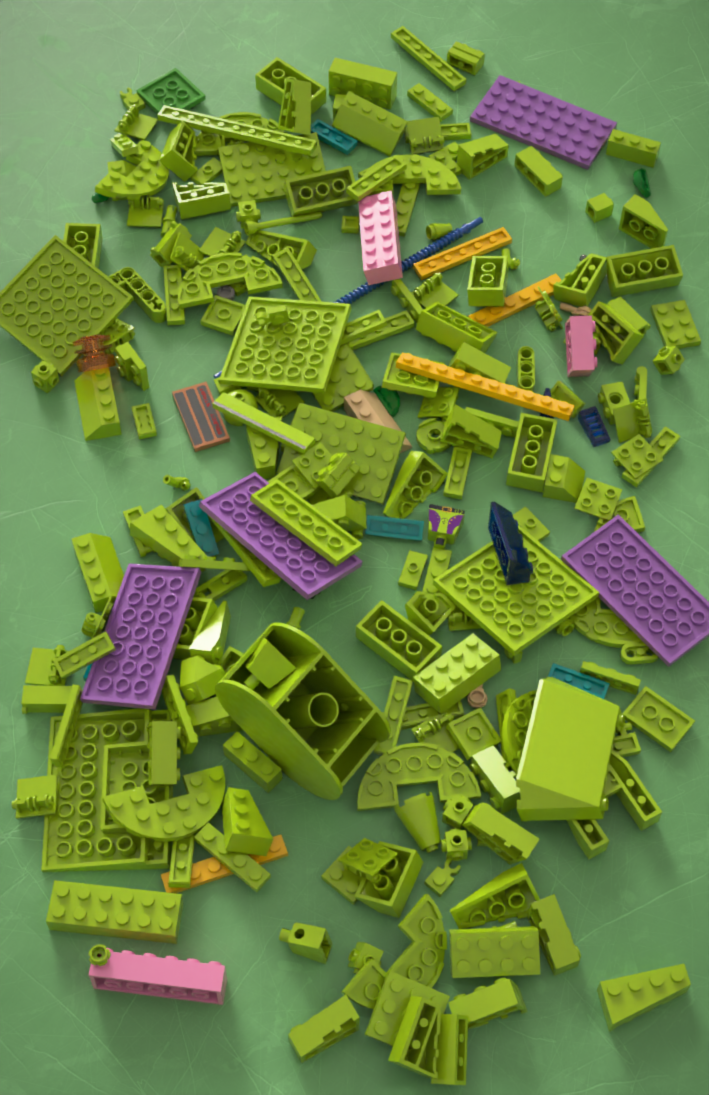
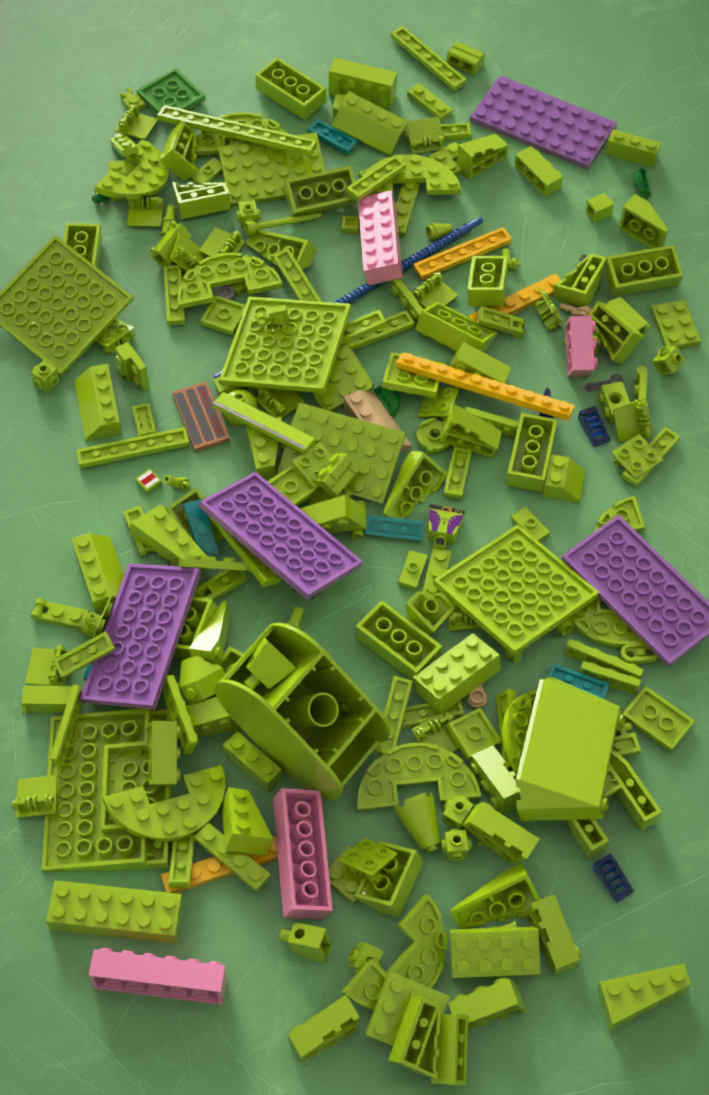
(59, 614): none -> lime plate
(94, 353): clear orange wheel -> none
(99, 949): lime plate -> none
(132, 447): none -> lime plate
(142, 293): lime beam -> none
(148, 481): none -> tile
(296, 107): lime wedge -> none
(302, 854): none -> bright pink brick
(306, 522): lime plate -> none
(441, 879): lime plate -> none
(501, 321): none -> lime plate
(509, 545): slope -> none
(526, 368): lime beam -> none
(563, 393): lime plate -> none
(584, 653): none -> lime plate
(597, 385): none -> piece
(598, 499): lime hinge -> none
(610, 860): none -> slope

